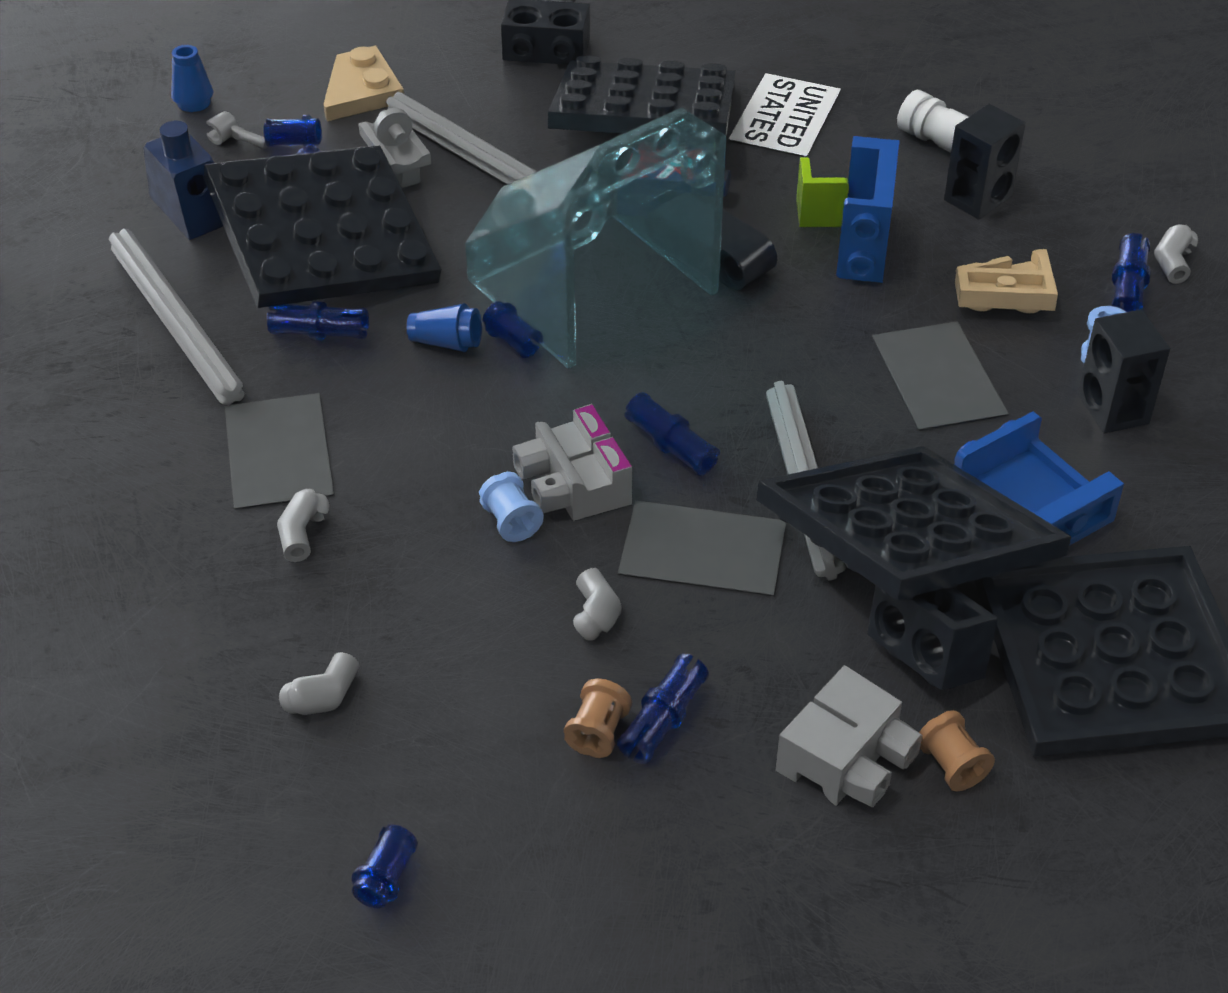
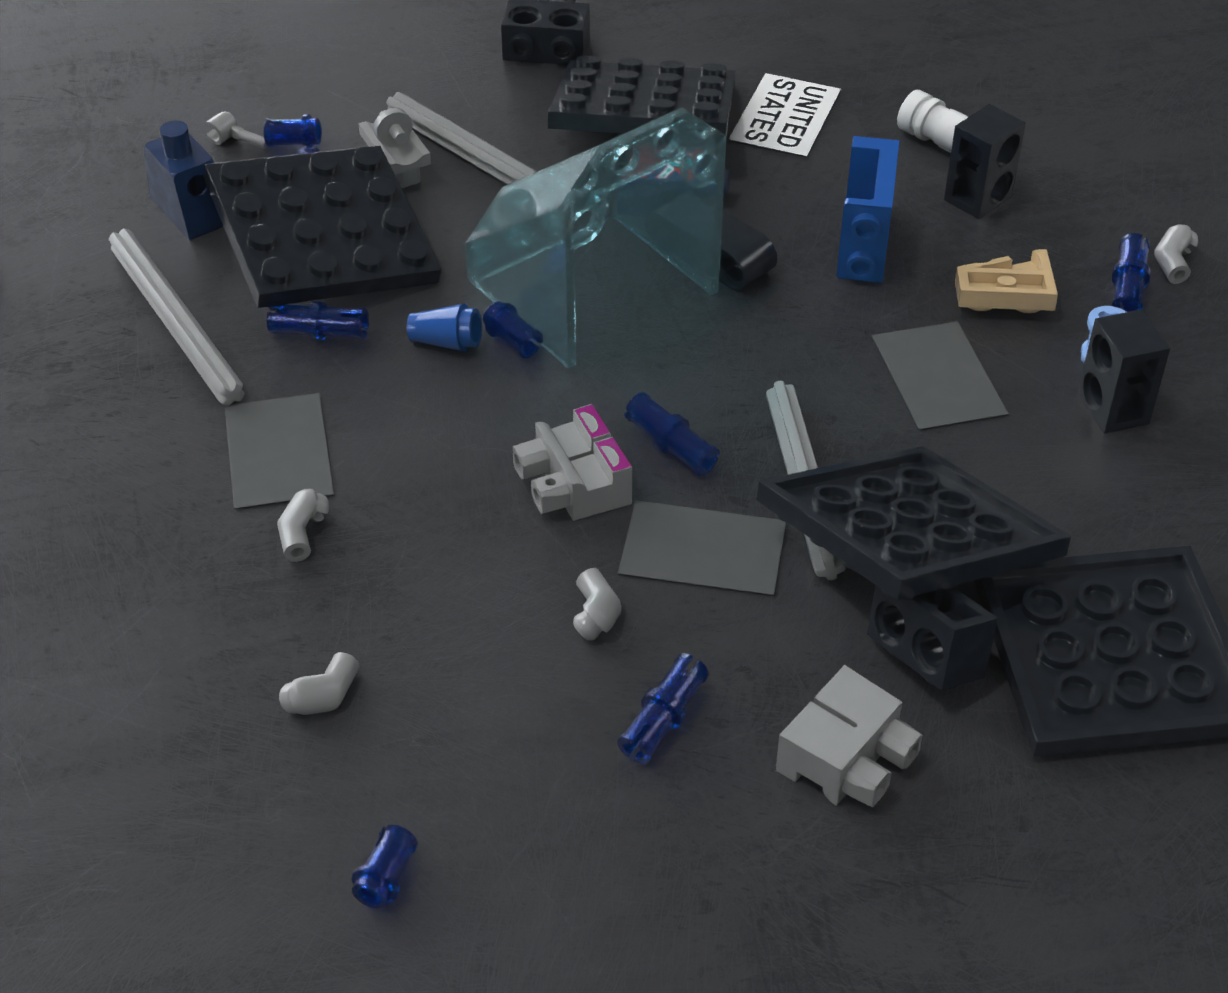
(189, 80): blue cone -> none
(359, 83): tan wing -> none
(514, 513): light blue bush -> none
(597, 718): medium nougat bush -> none
(819, 199): lime panel -> none
(956, 751): medium nougat bush -> none
(1039, 480): blue panel -> none

